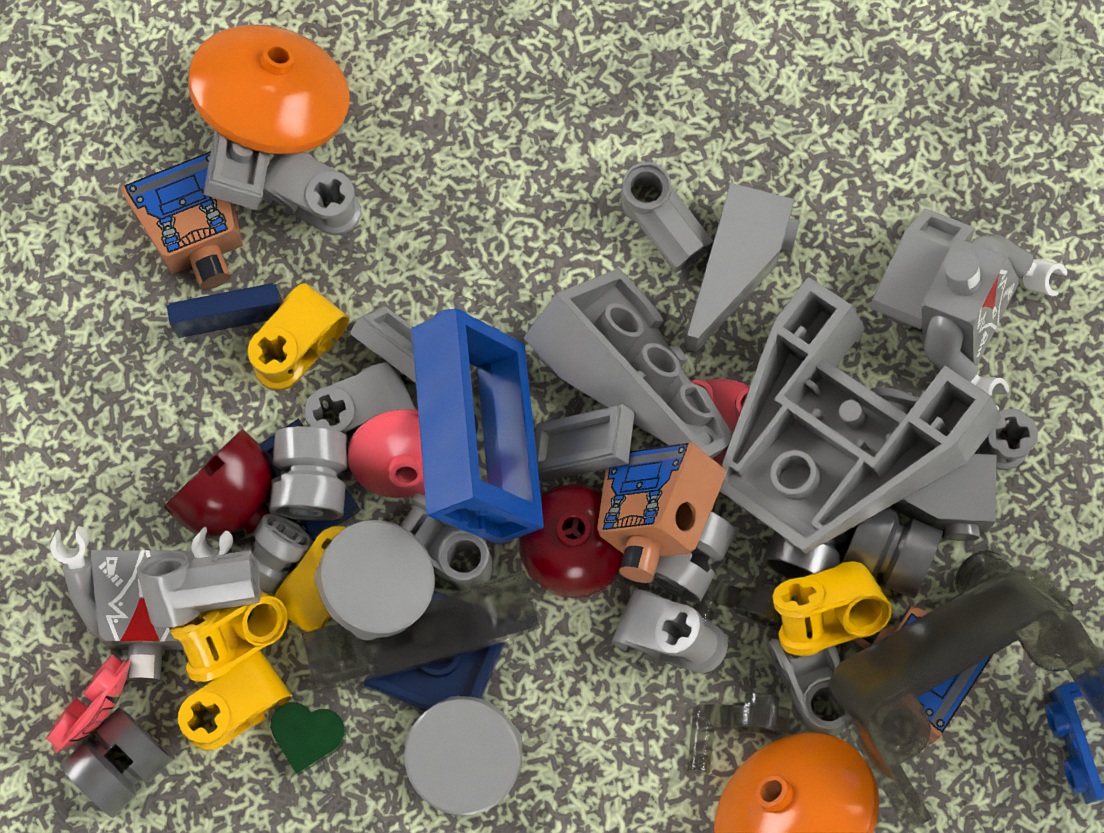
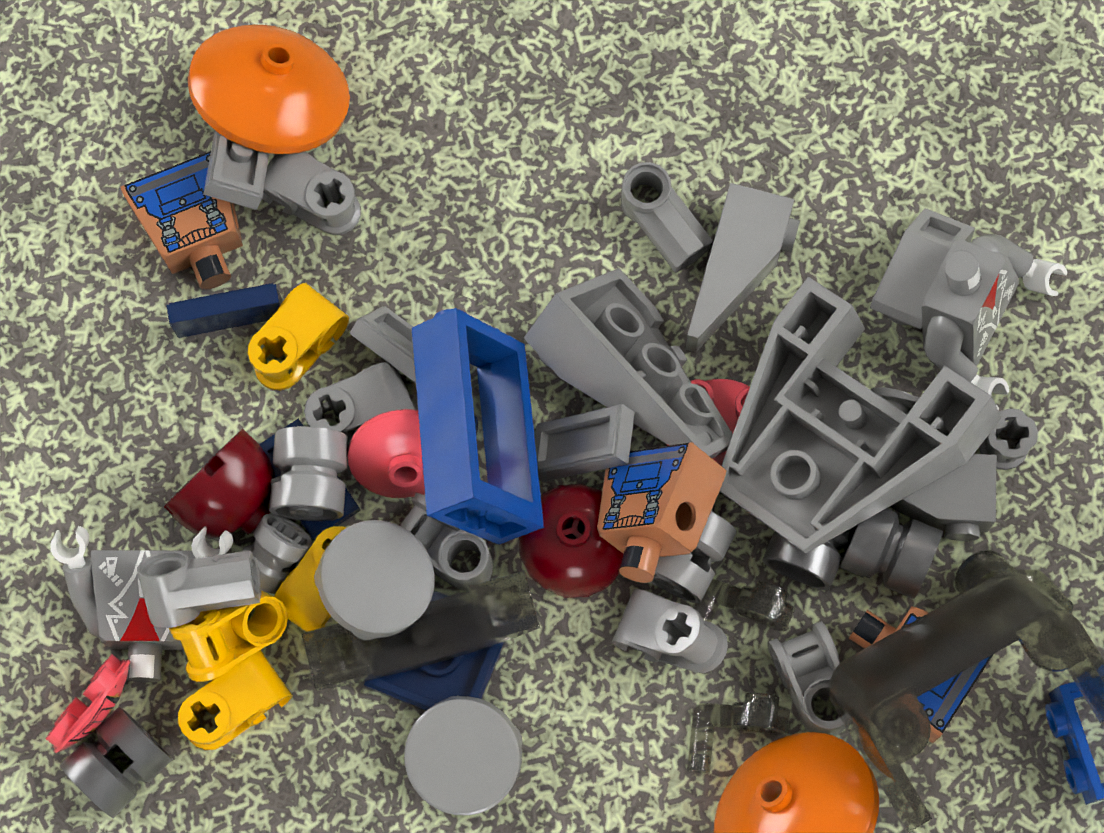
(307, 735): dark green tile -> none
(833, 606): yellow piece -> none

